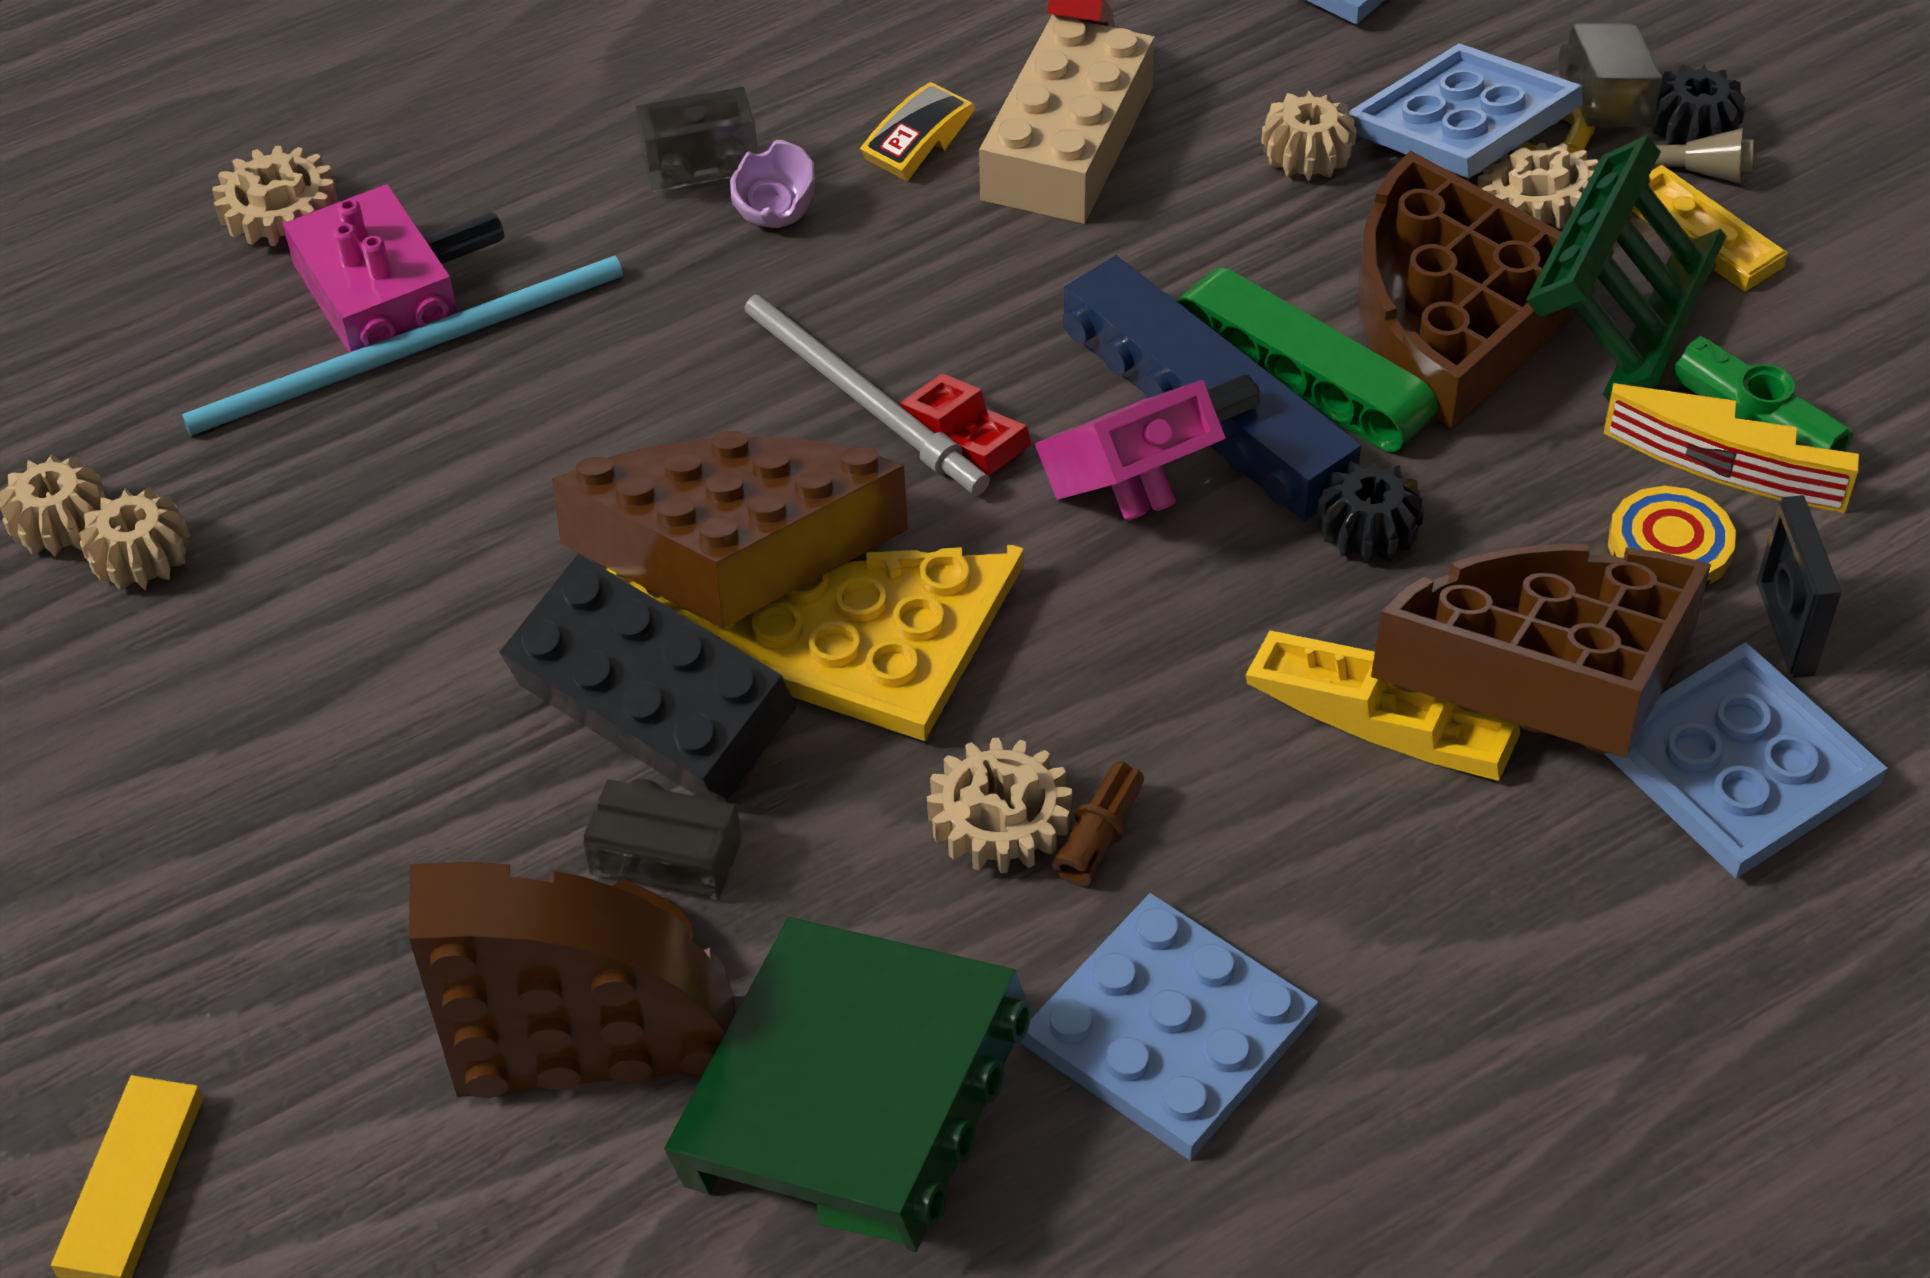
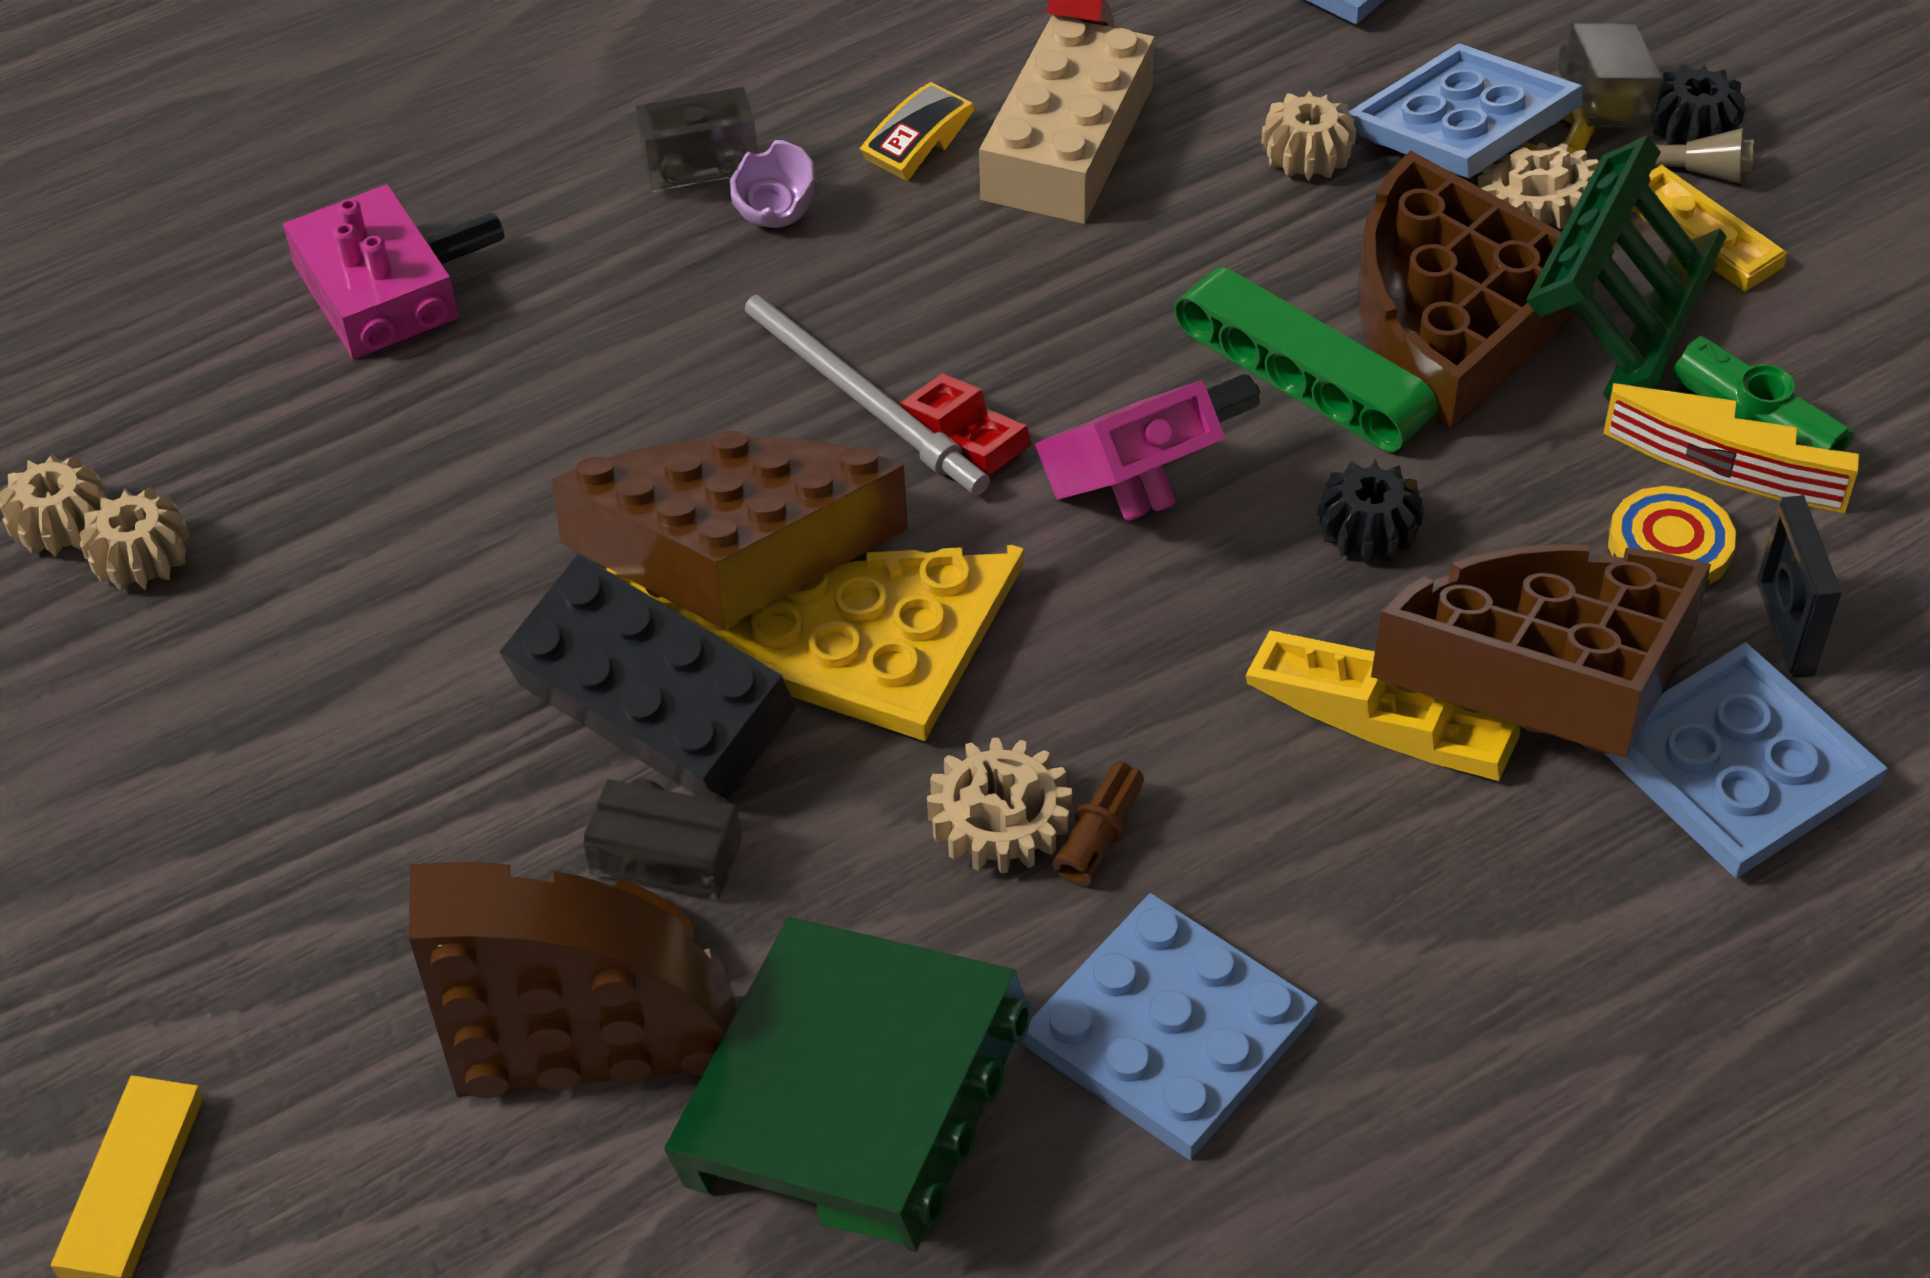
(274, 192): tan gear -> none
(401, 346): medium azure piece -> none
(1164, 346): dark blue brick -> none

